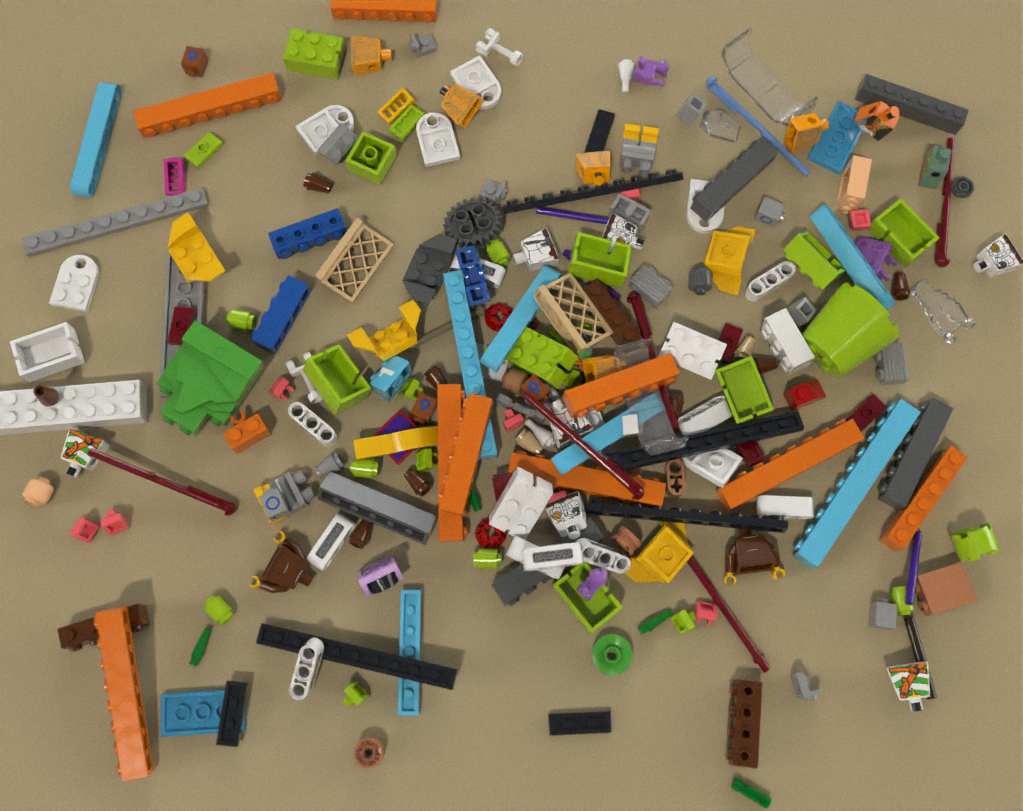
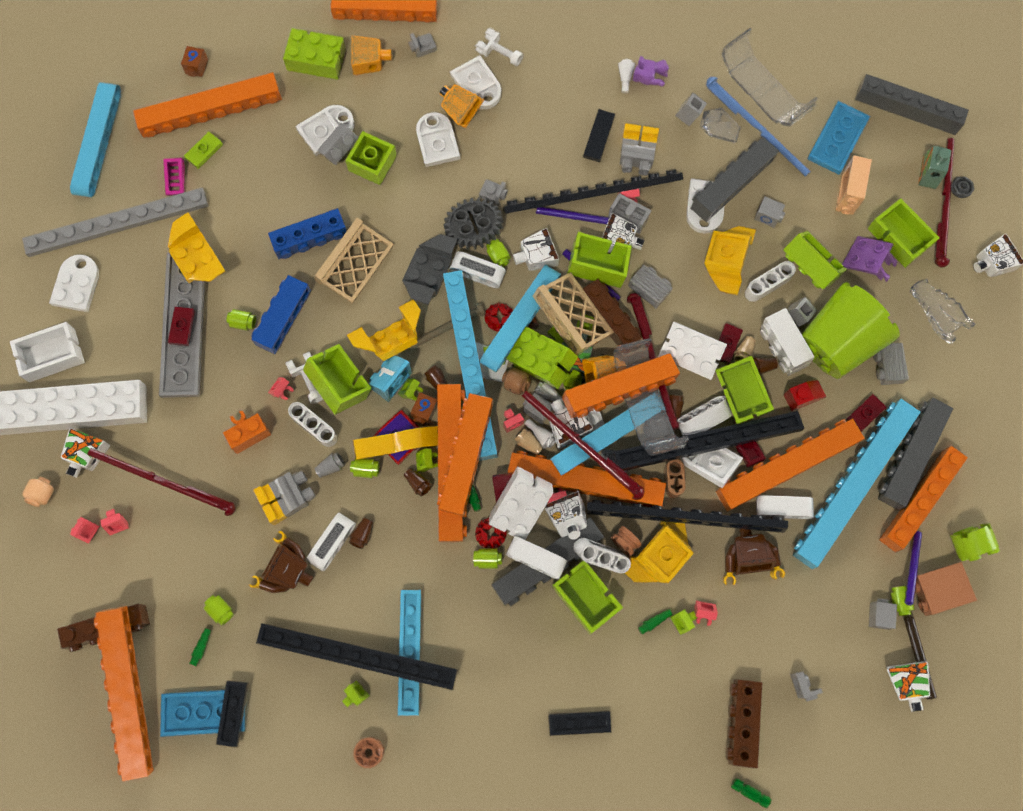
(46, 395): reddish brown cone -> none
(206, 380): bright green panel -> none
(274, 504): light grey brick -> none
(301, 675): white beam -> none
(316, 183): reddish brown cone -> none
(377, 507): brick -> none
(379, 576): lavender piece -> none
(402, 93): yellow slope -> none
(406, 122): lime plate -> none
(476, 283): blue arch -> none
(507, 403): light grey piece -> none
(536, 388): dark orange brick -> none
(552, 556): white beam -> none
(593, 167): light orange torso -> none
(593, 582): medium lavender animal -> none
(622, 651): bright green dish -> none
(630, 424): white sticker -> none
(700, 280): dark grey head -> none
(758, 658): dark red bar -> none
(804, 132): light orange torso -> none
(850, 255): medium azure beam -> none
(859, 220): coral tile -> none
(877, 119): torso -> none
(900, 287): reddish brown cone -> none

